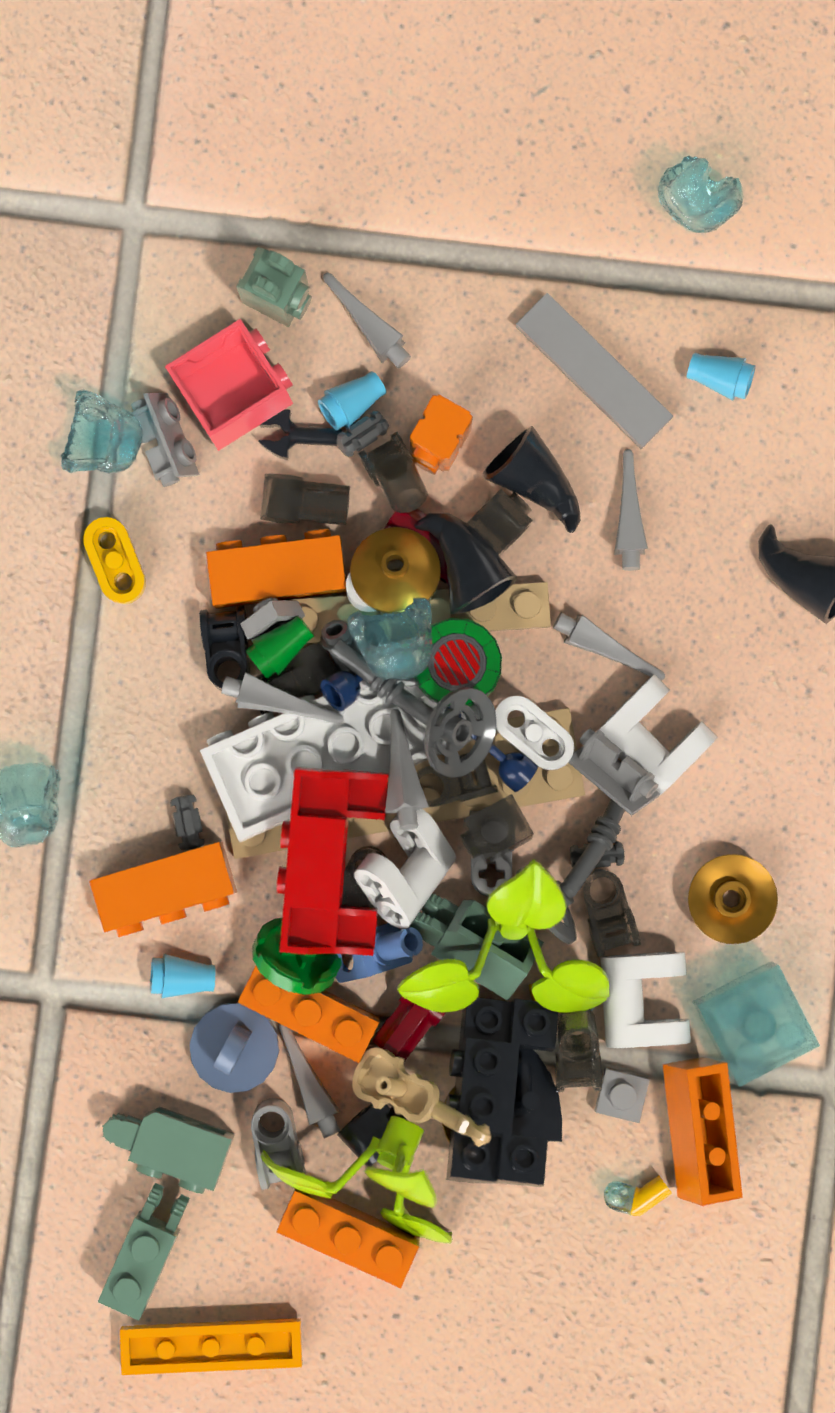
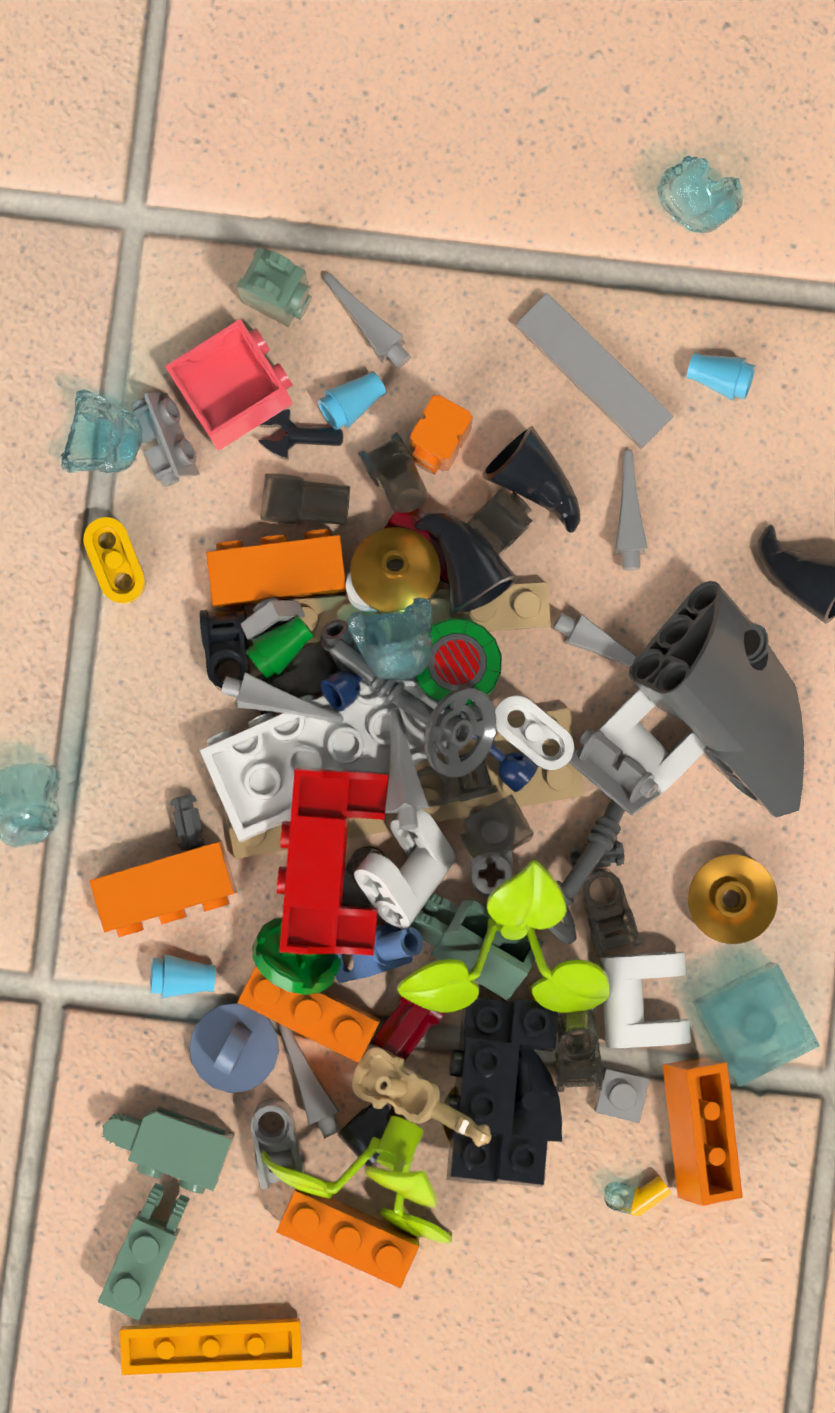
(362, 433): dark grey piece -> none
(732, 692): none -> dark grey panel

